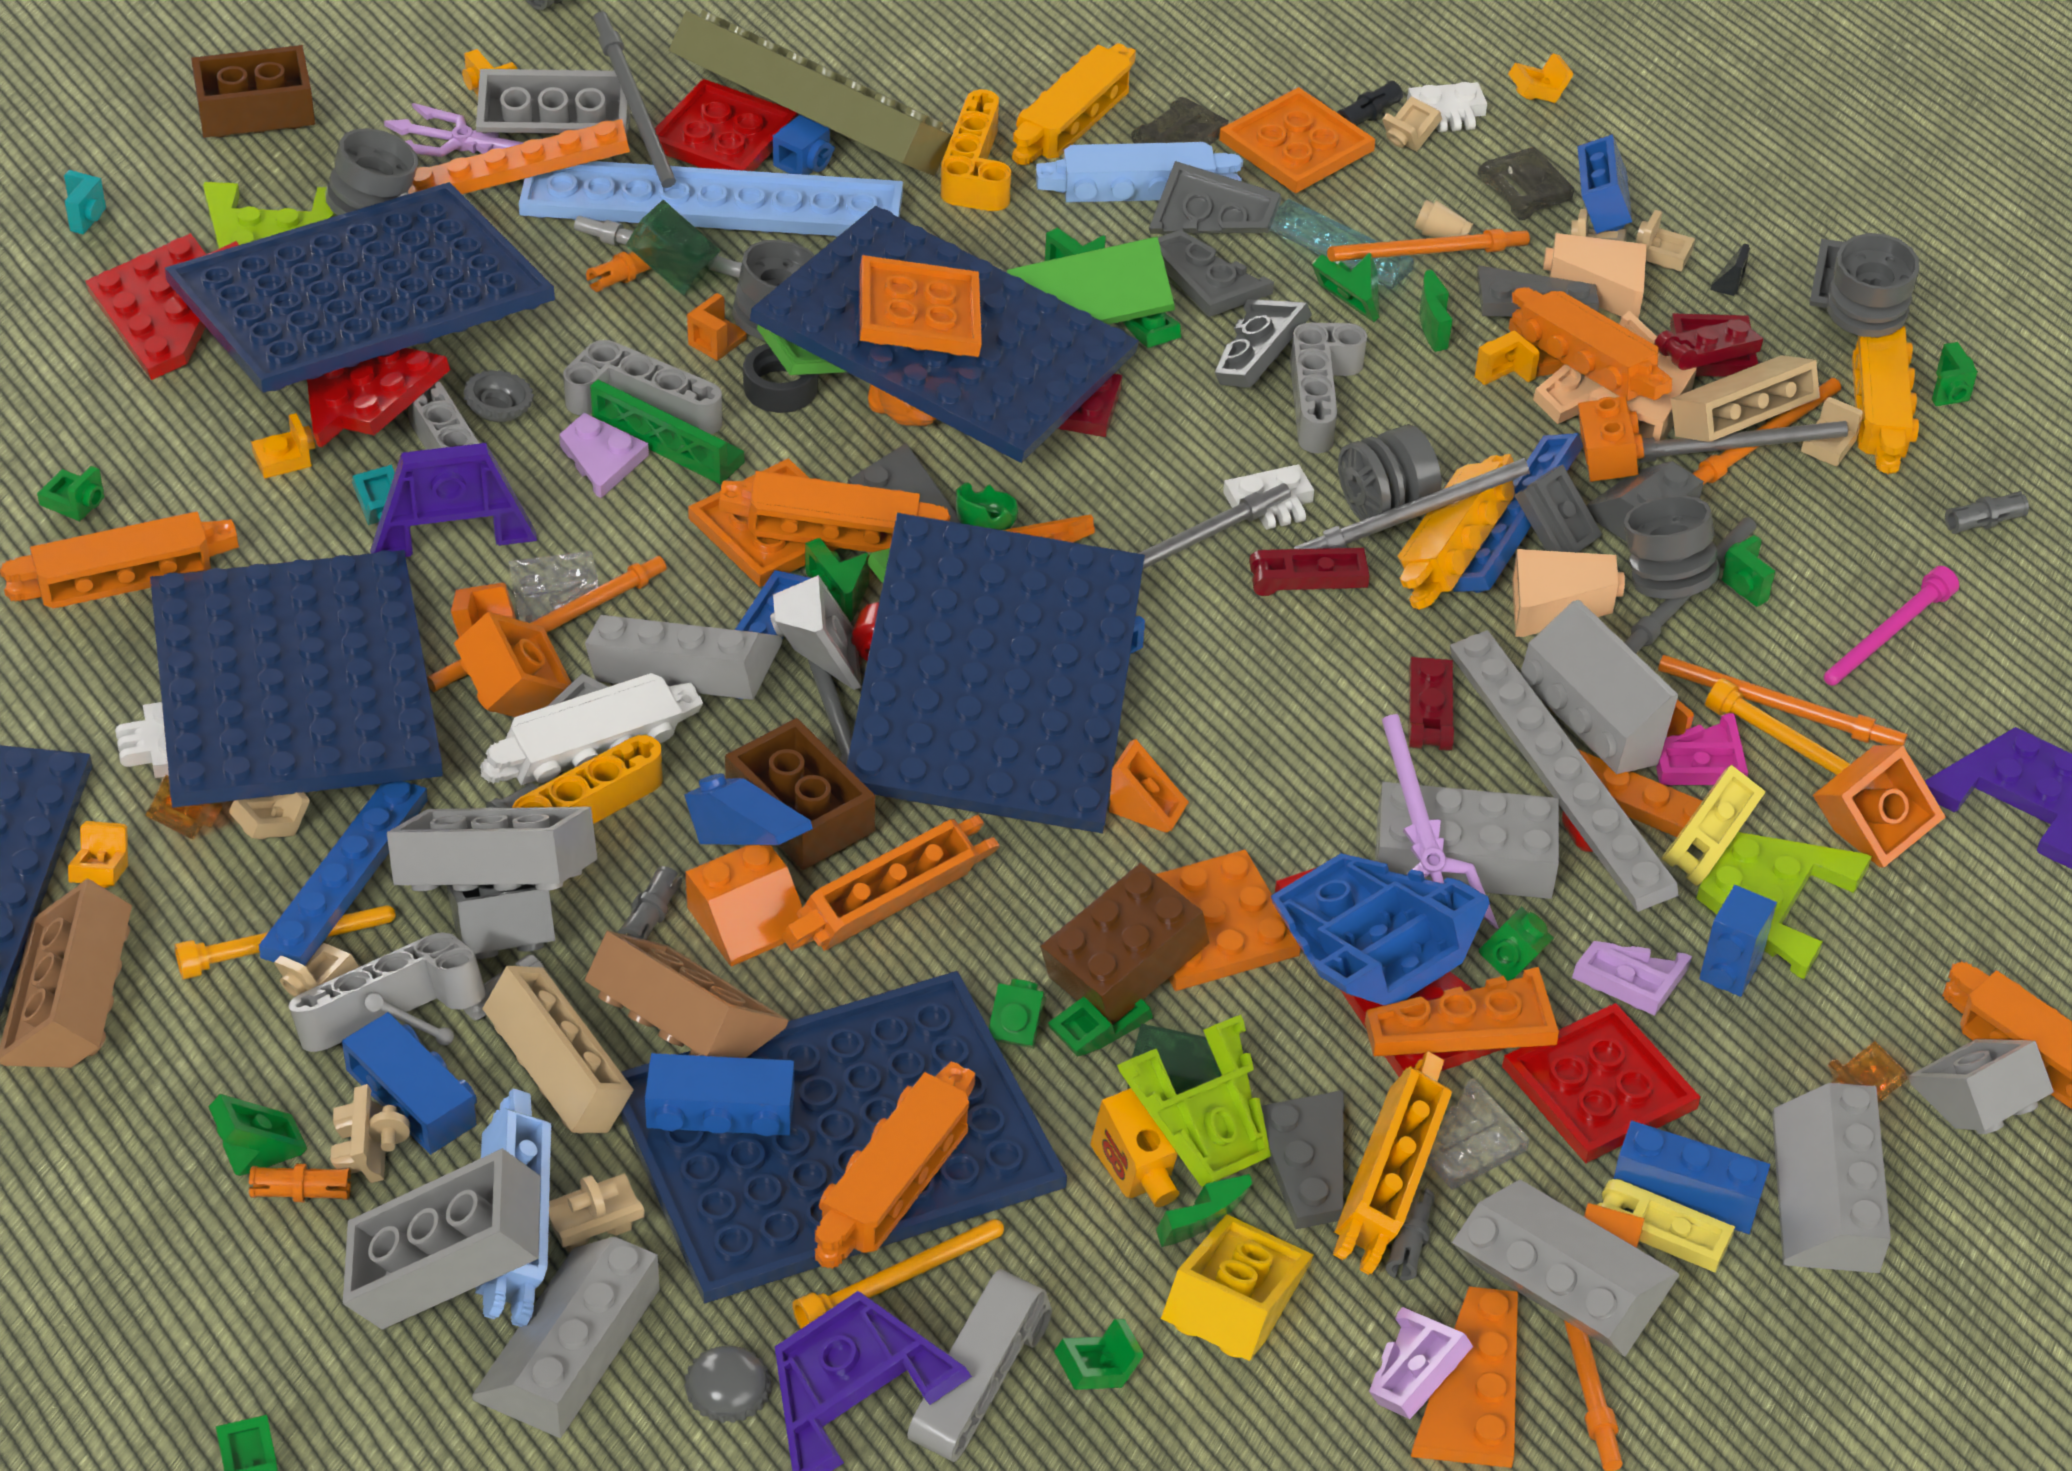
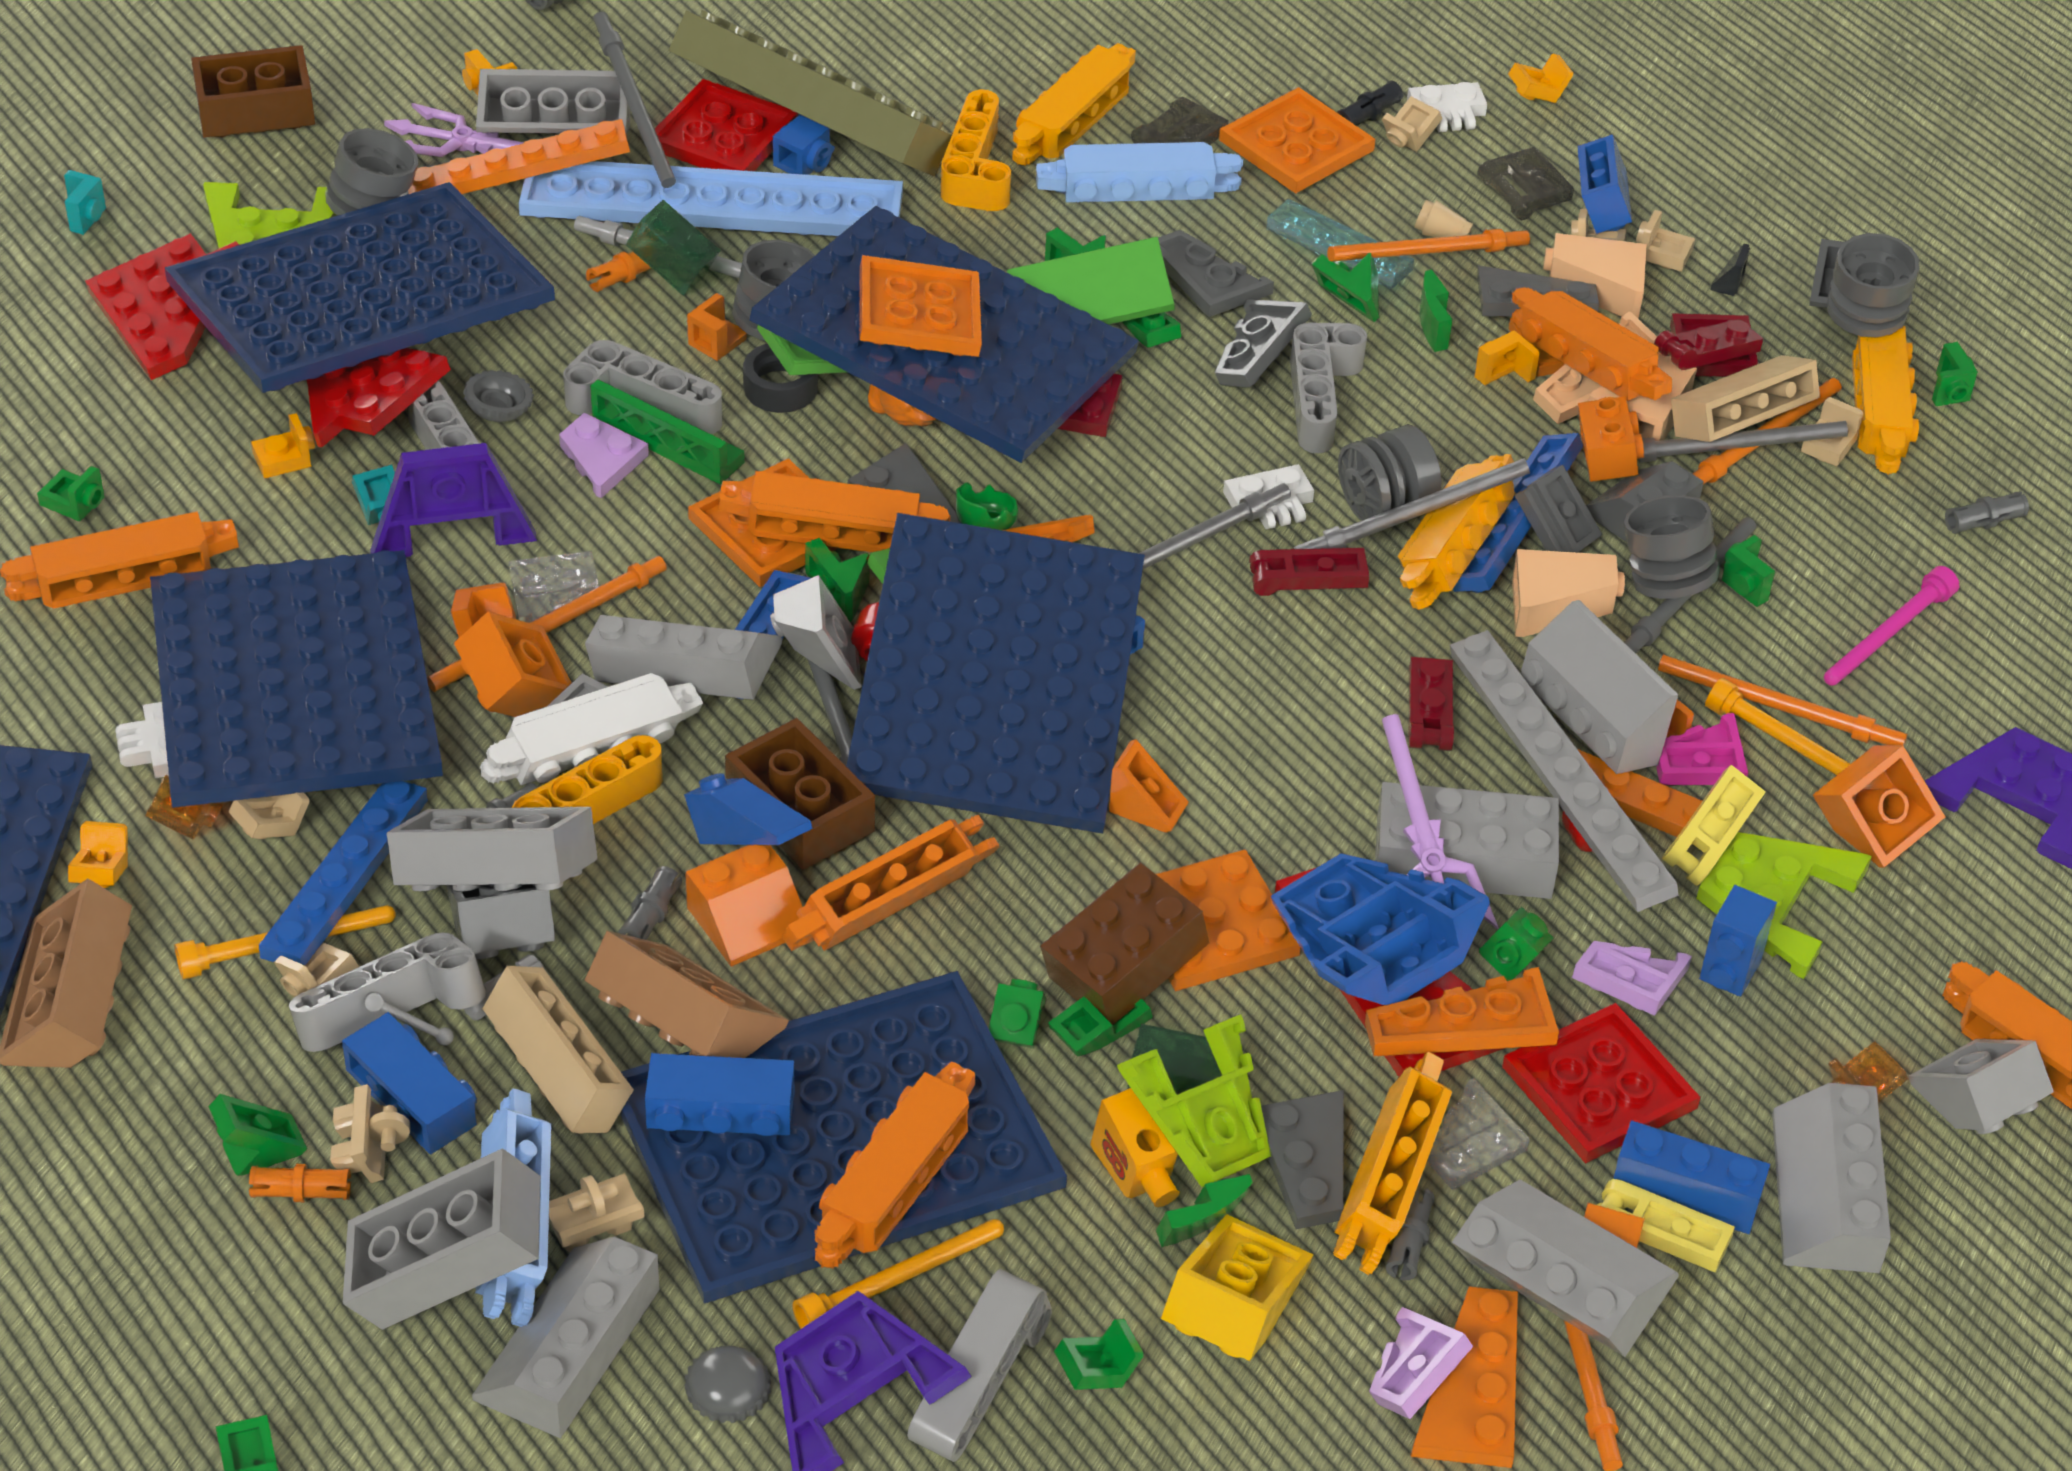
(1212, 204): dark grey wing -> none

